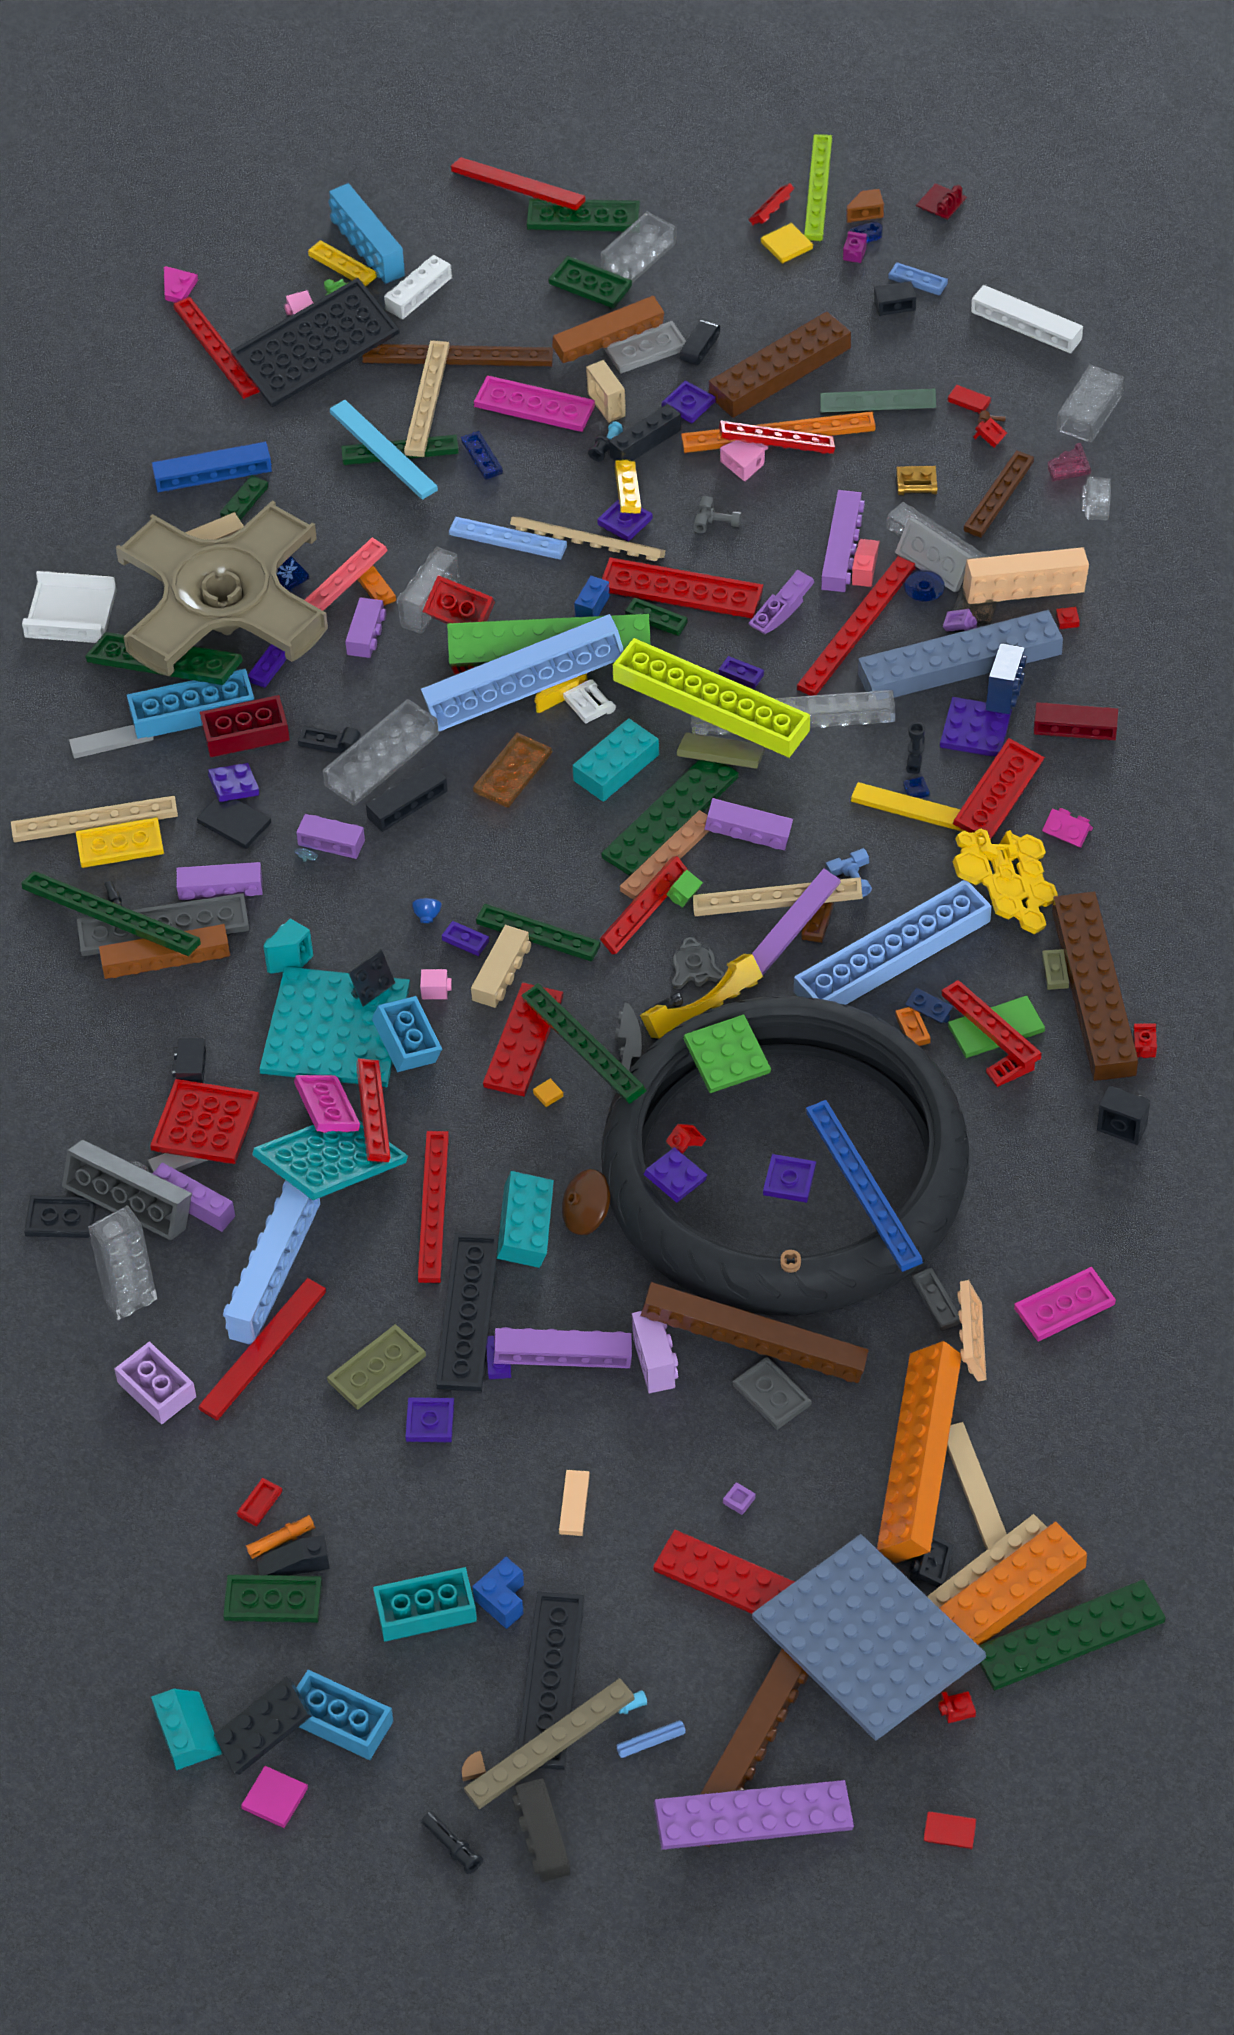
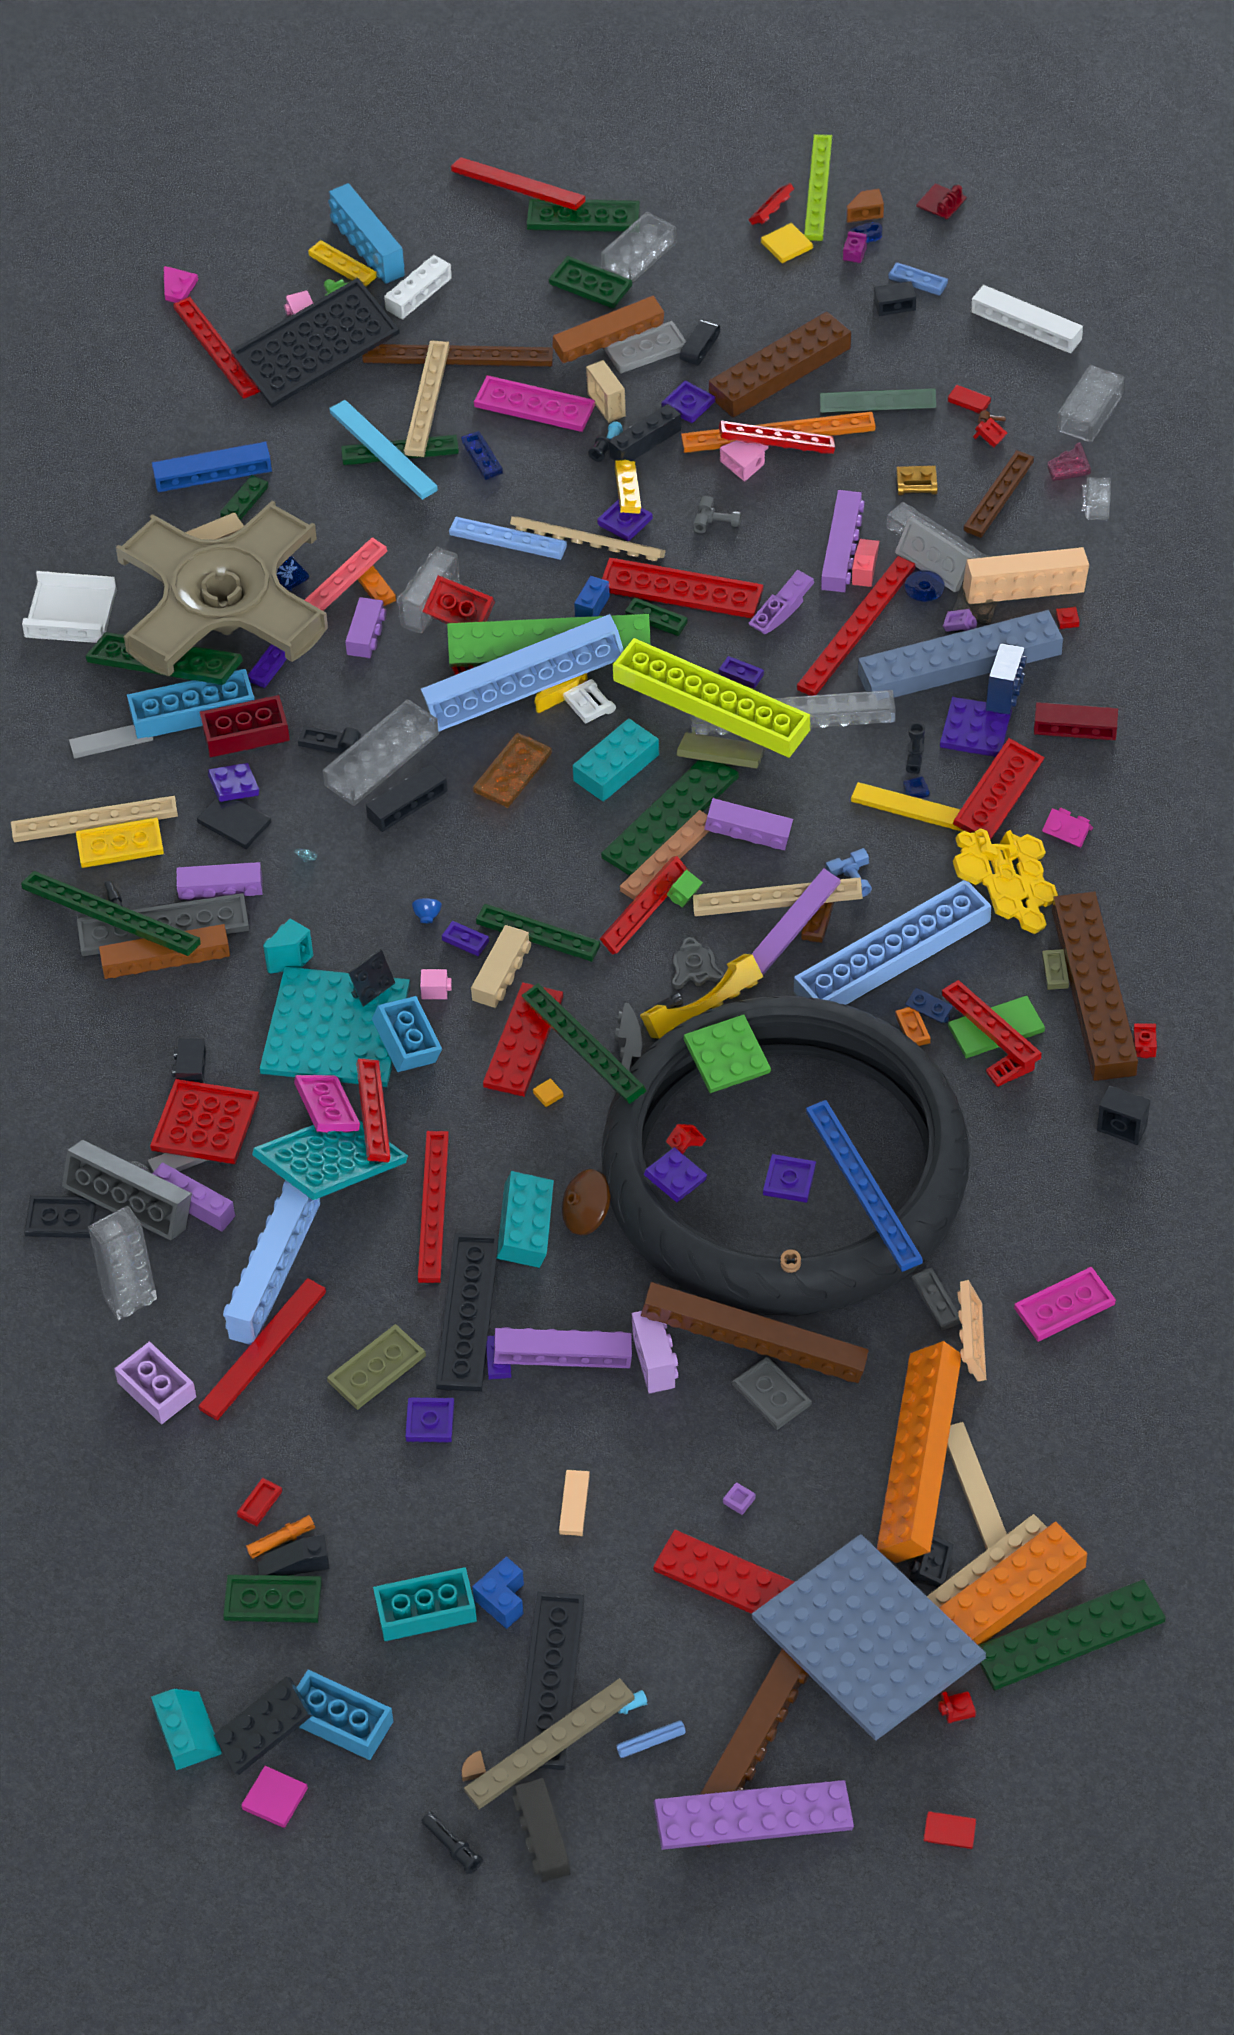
(330, 836): medium lavender brick -> none

